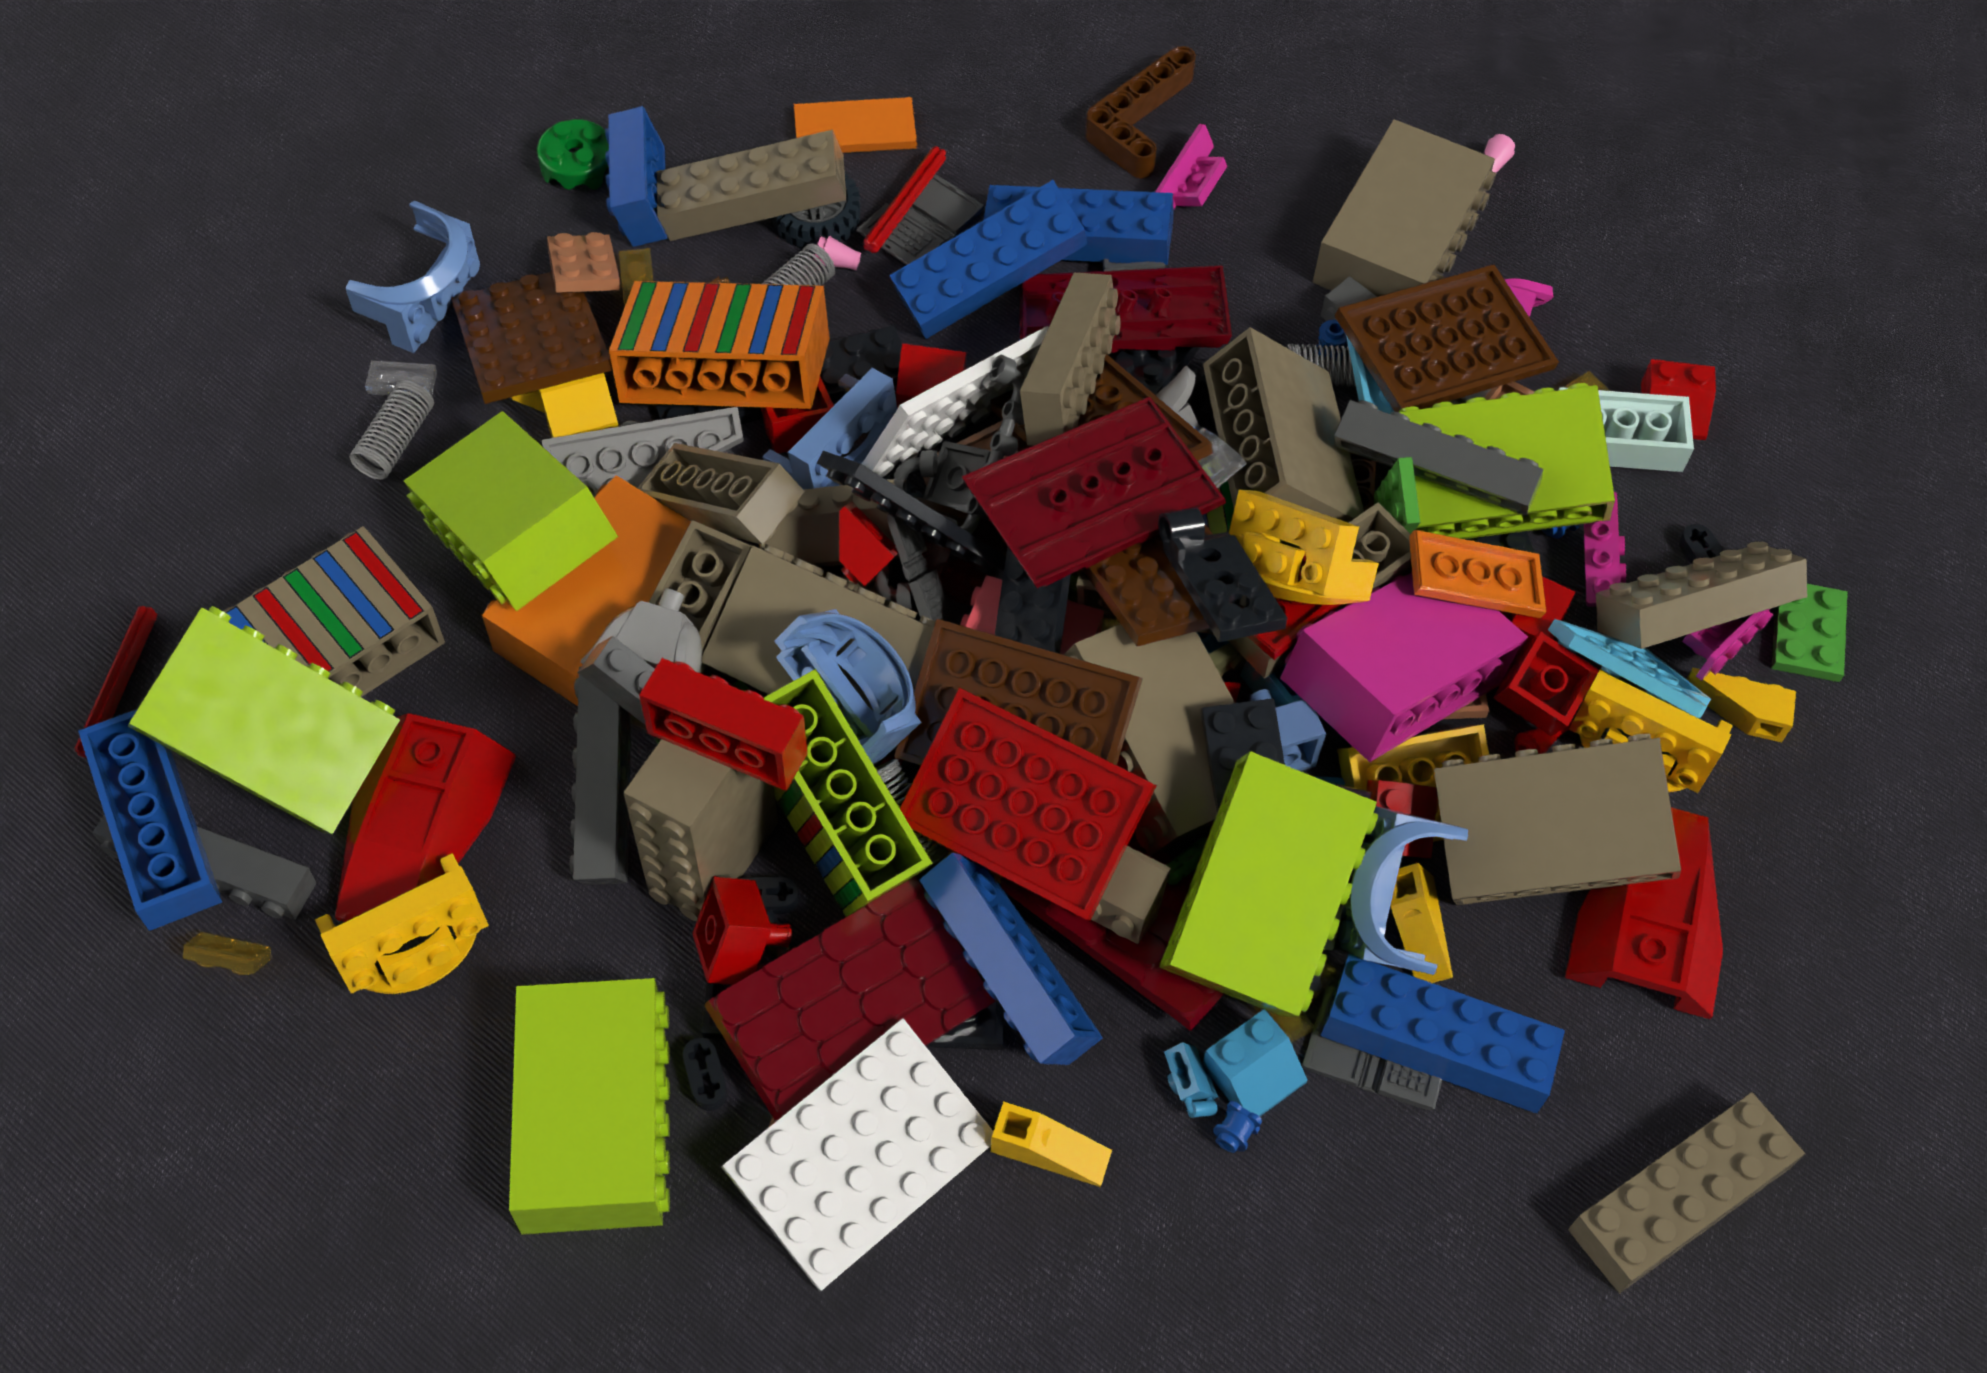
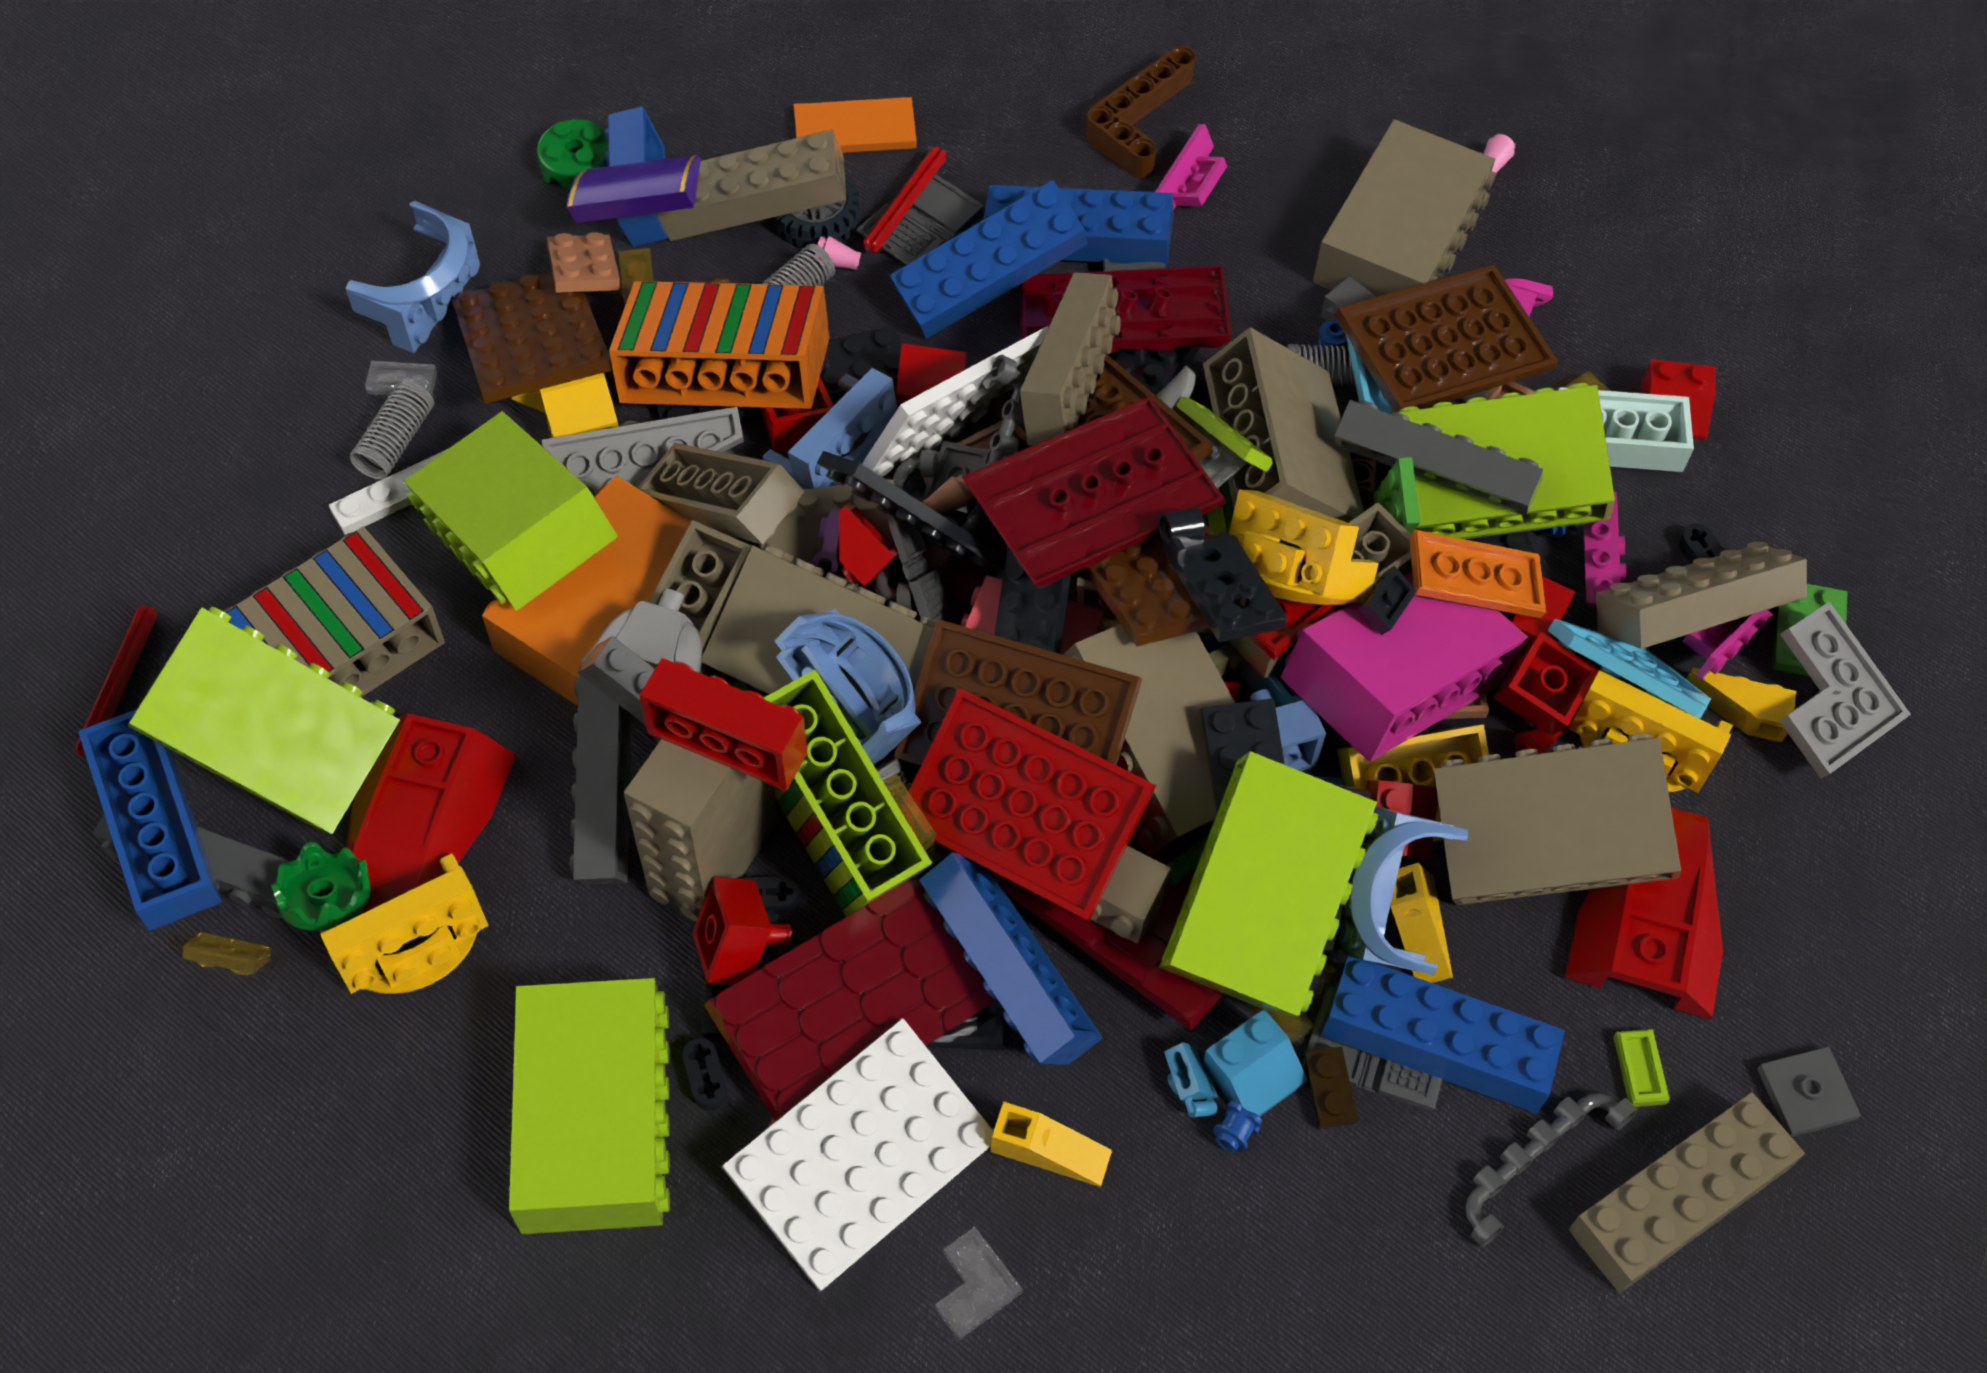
(316, 873): none -> green plate
(375, 500): none -> white plate
(634, 189): none -> dark purple slope
(830, 533): none -> medium lavender plate
(911, 811): none -> clear yellow plate
(949, 496): none -> nougat cone
(986, 1285): none -> clear plate
(1225, 433): none -> lime tile
(1330, 1087): none -> dark brown plate
(1387, 600): none -> black plate
(1542, 1138): none -> dark grey bar
(1641, 1068): none -> lime tile
(1808, 1092): none -> dark grey plate
(1853, 697): none -> light grey plate

